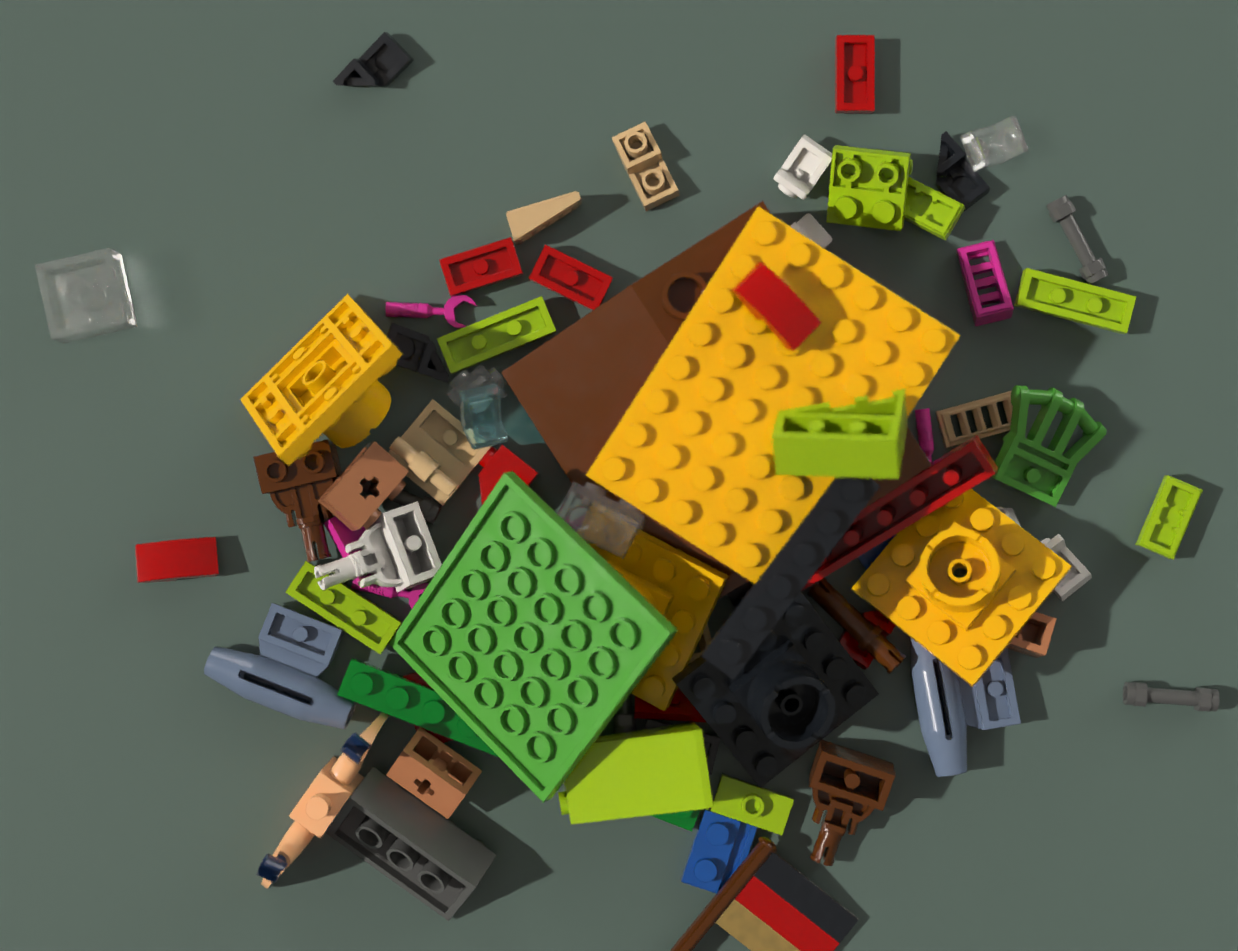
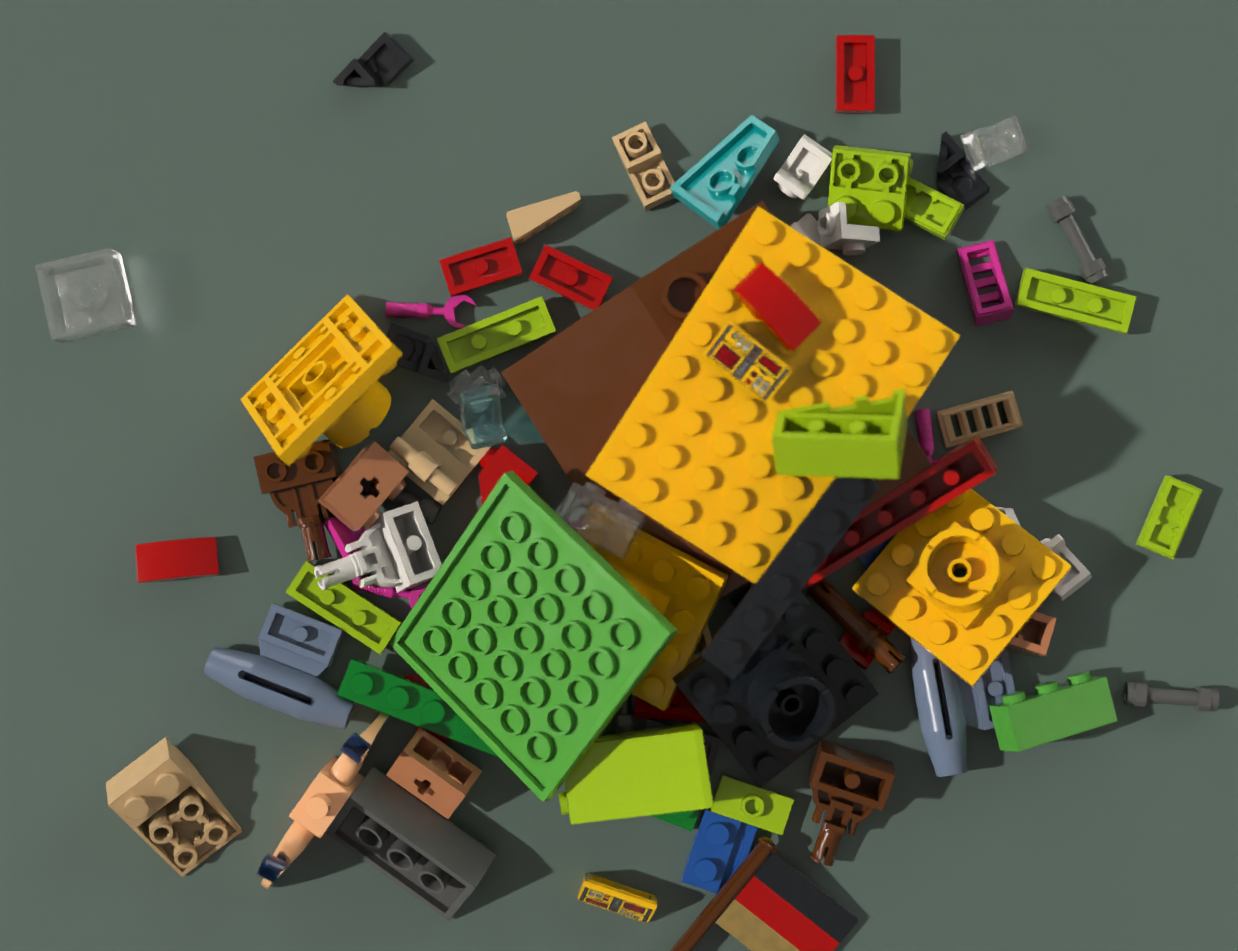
(171, 807): none -> tan slope
(617, 898): none -> yellow slope
(726, 173): none -> teal wing
(747, 362): none -> slope
(839, 235): none -> white bracket
(1039, 469): bright green plate -> none
(1052, 712): none -> bright green brick

